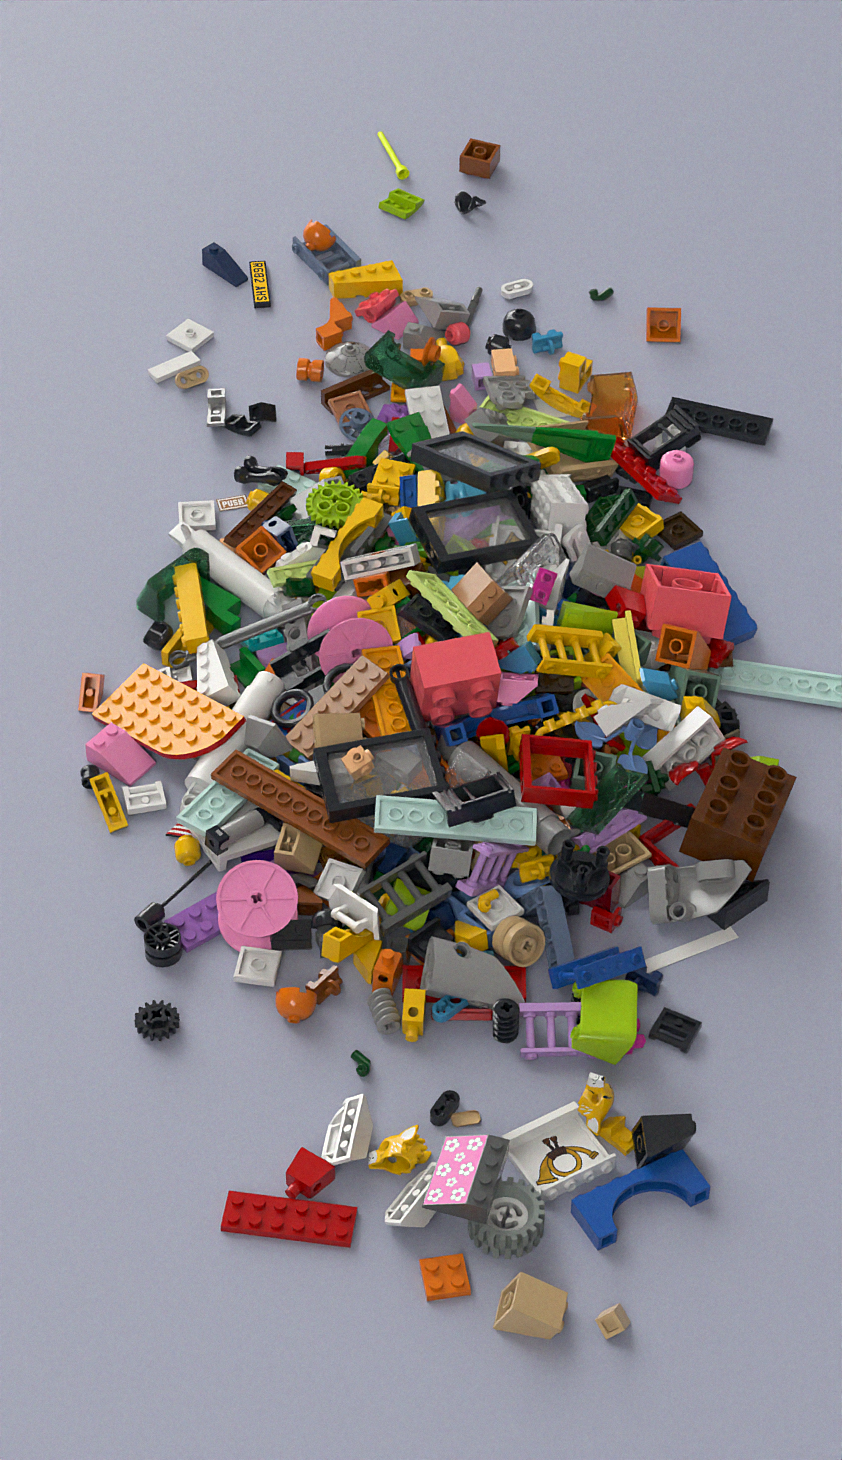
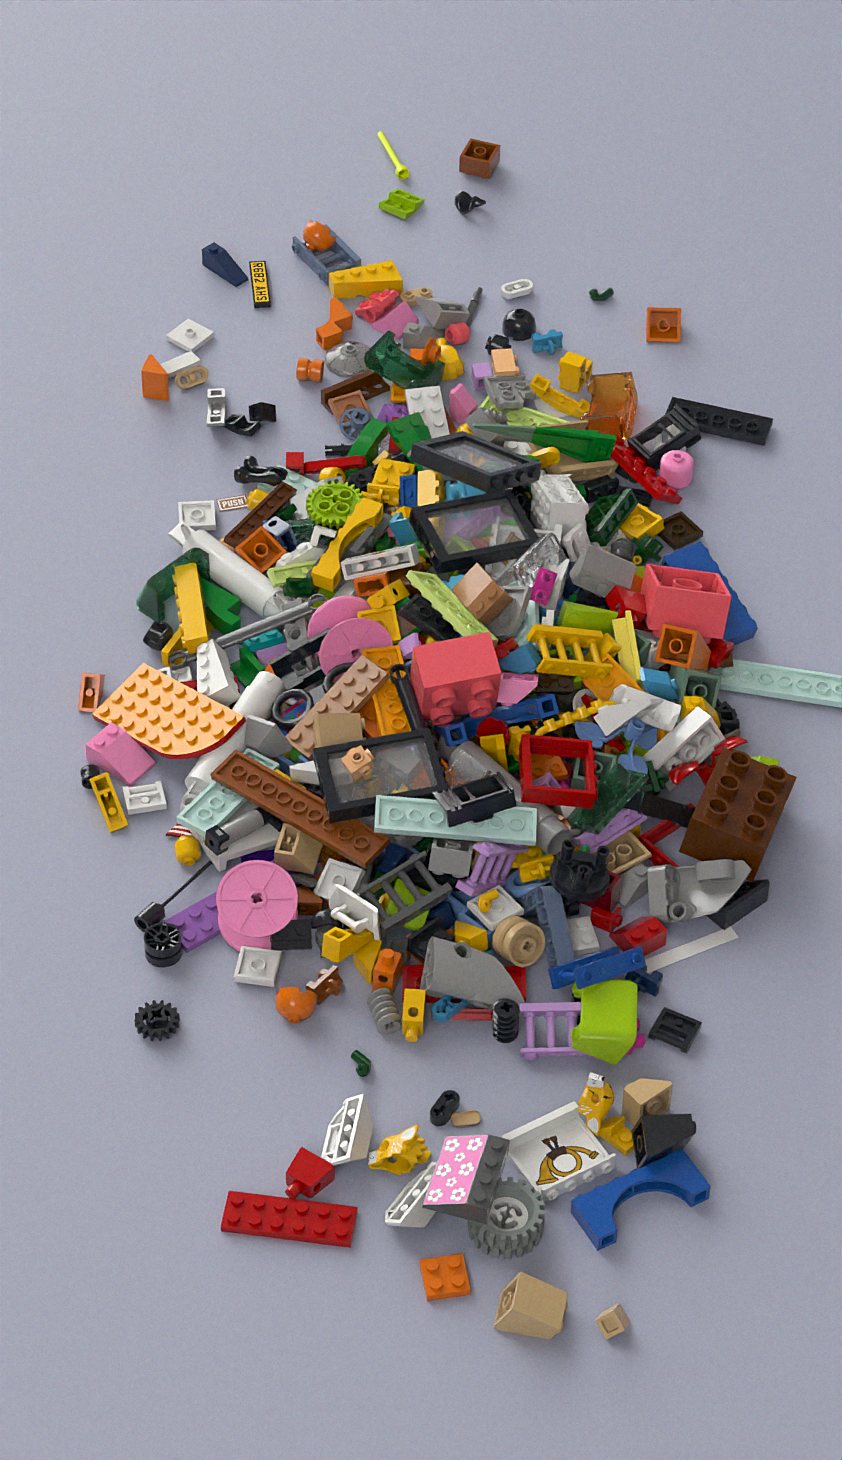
(154, 380): none -> orange slope
(582, 935): none -> white plate
(641, 932): none -> red slope
(646, 1098): none -> tan slope

